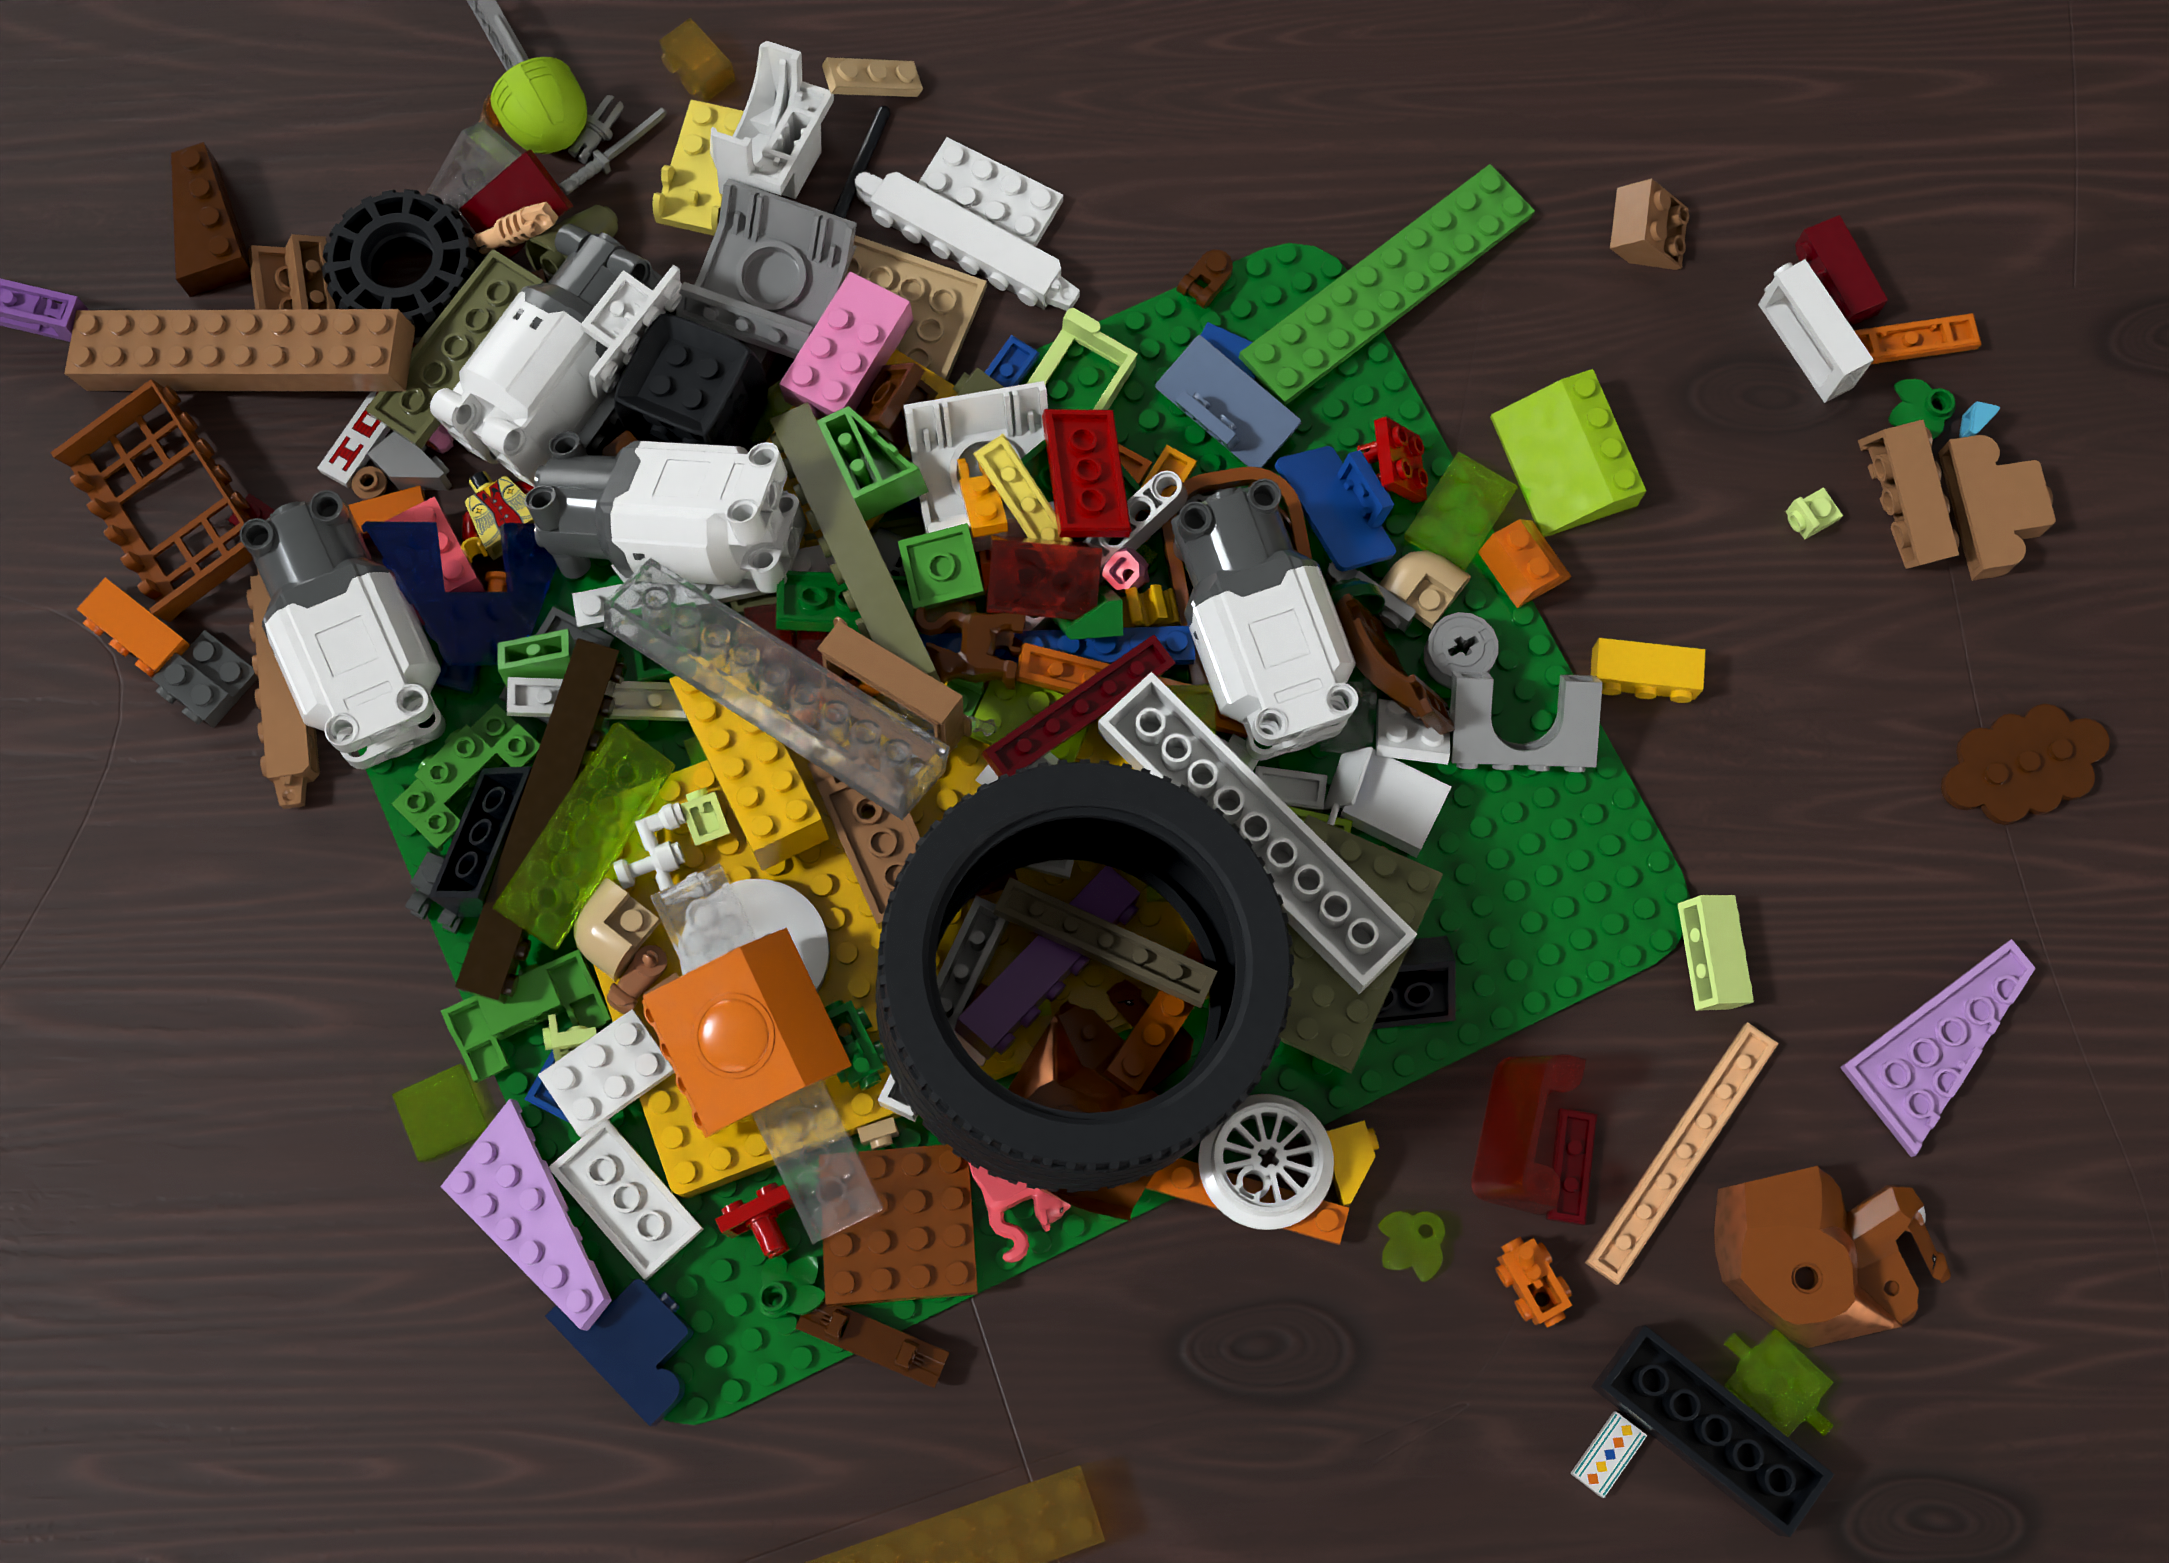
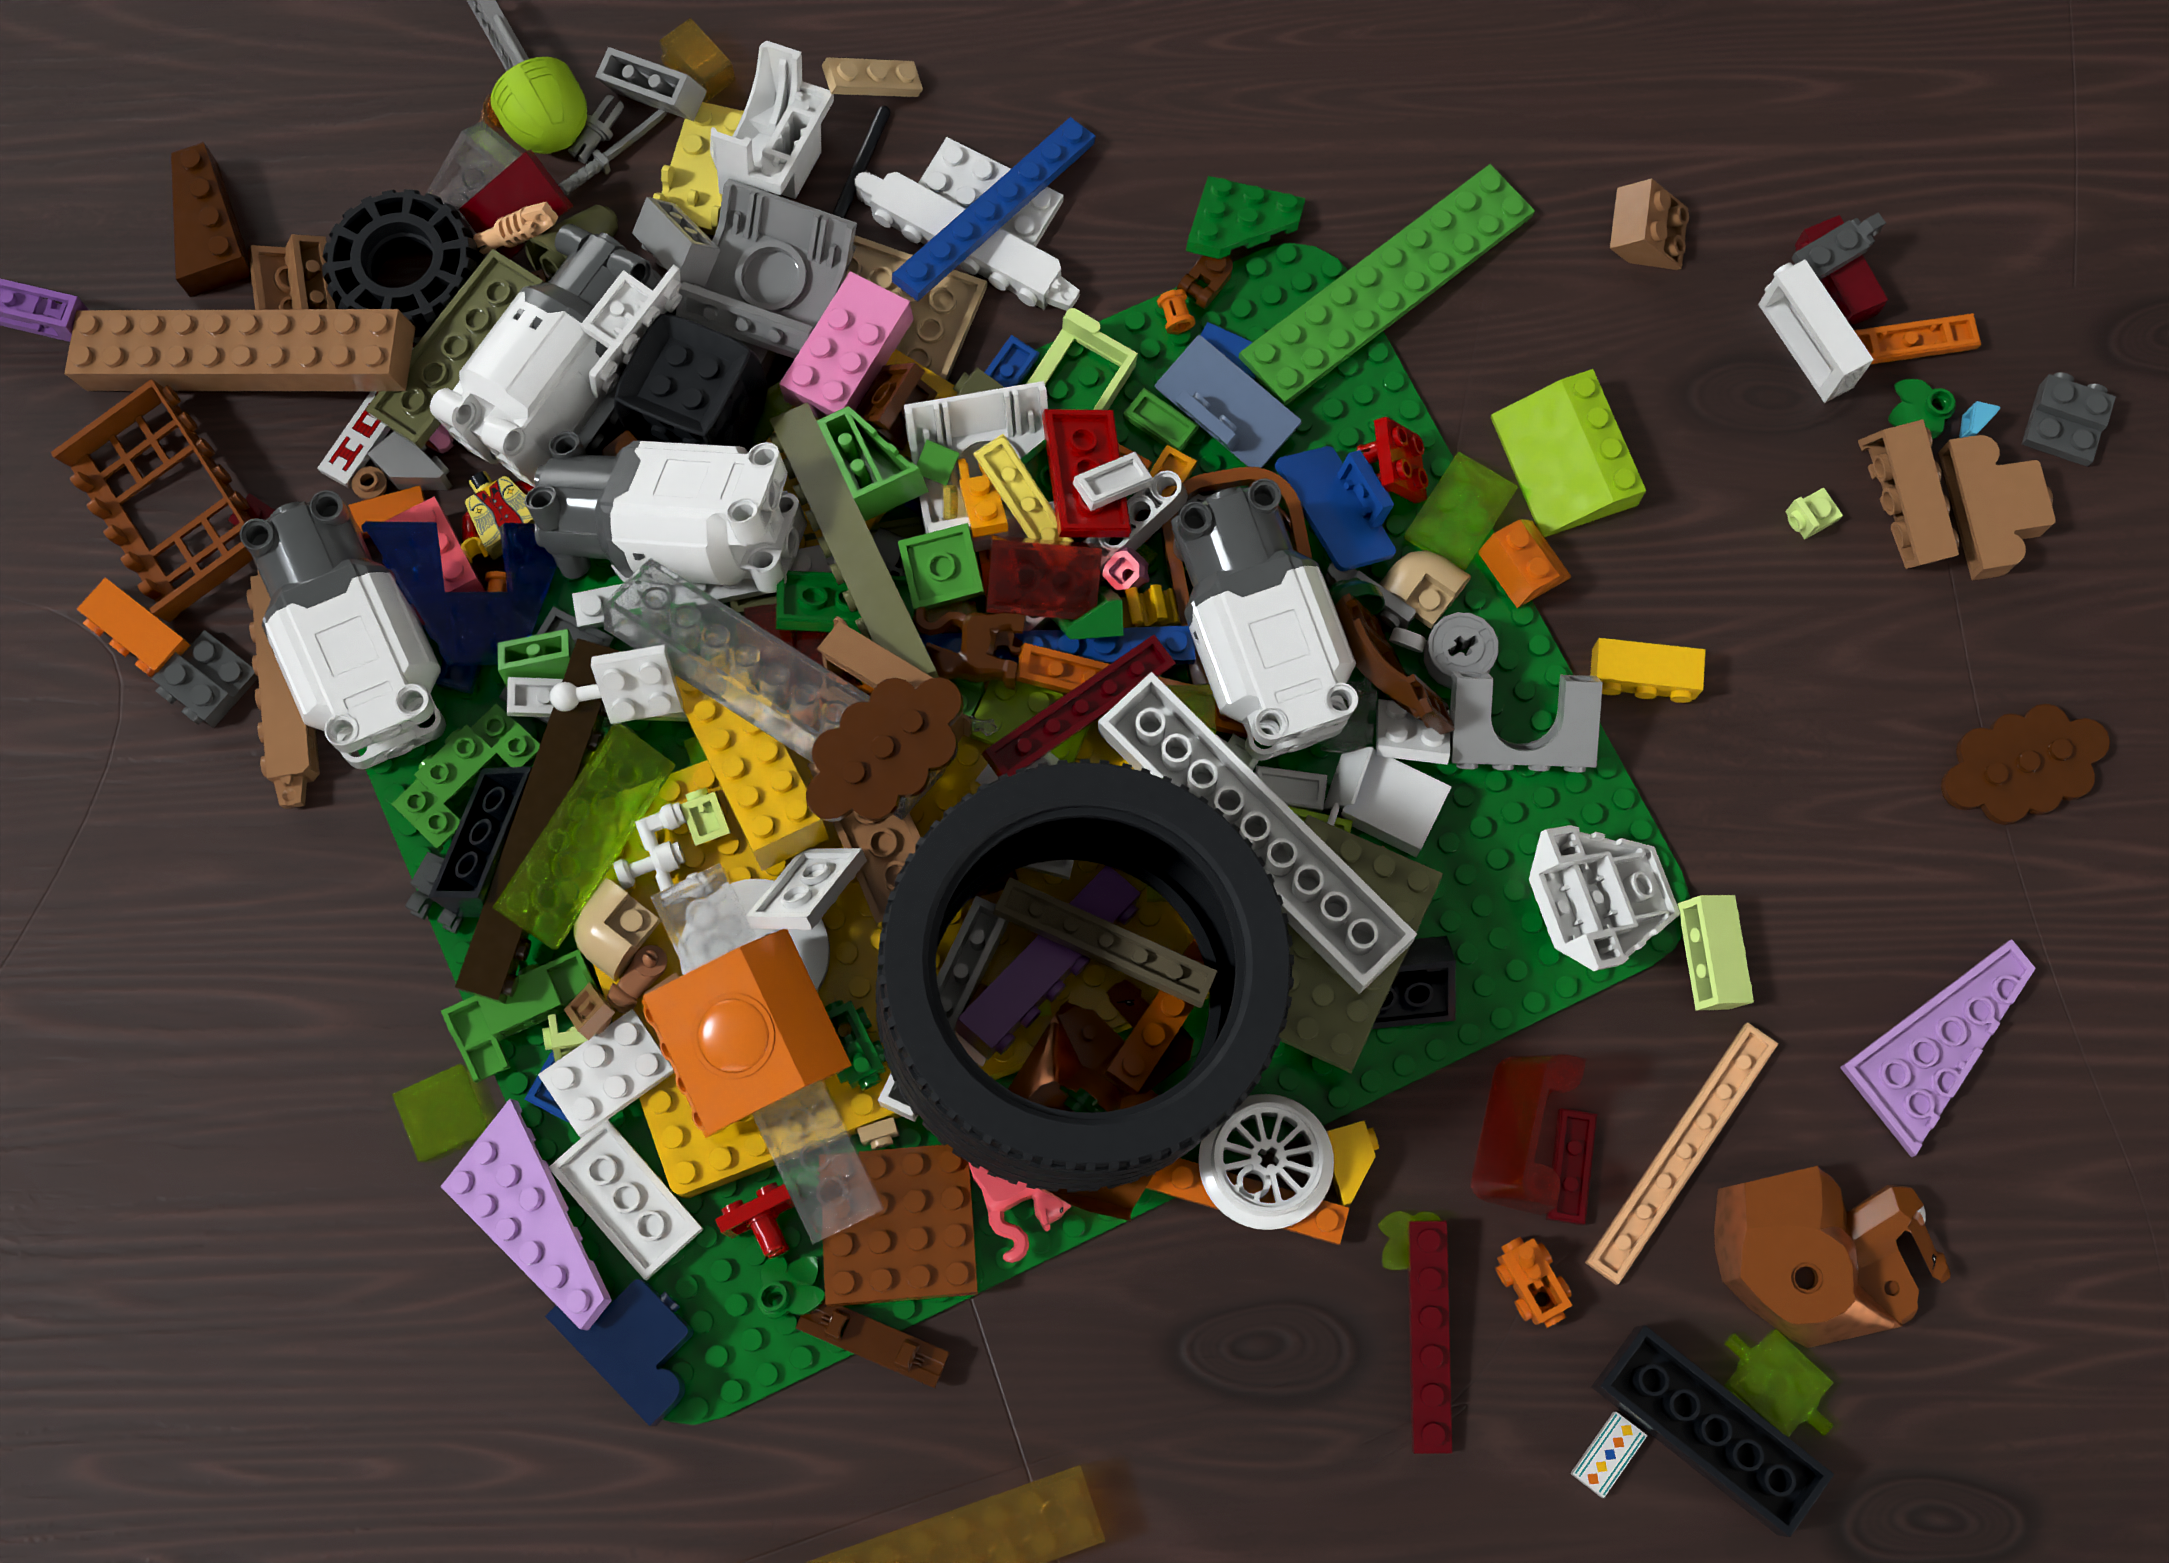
(589, 1012): none -> medium nougat plate
(629, 682): none -> white plate
(651, 83): none -> light grey brick
(675, 241): none -> light grey brick
(806, 889): none -> white plate
(884, 749): none -> reddish brown plate
(937, 462): none -> bright green tile
(949, 502): none -> clear yellow tile
(993, 209): none -> blue plate
(1081, 1101): none -> green plate
(1112, 481): none -> white tile
(1160, 421): none -> bright green tile
(1176, 311): none -> orange bush
(1239, 216): none -> green plate
(1408, 639): none -> white tile
(1429, 1337): none -> dark red plate
(1599, 895): none -> white wedge
(1840, 245): none -> dark grey hinge
(2068, 418): none -> dark grey plate

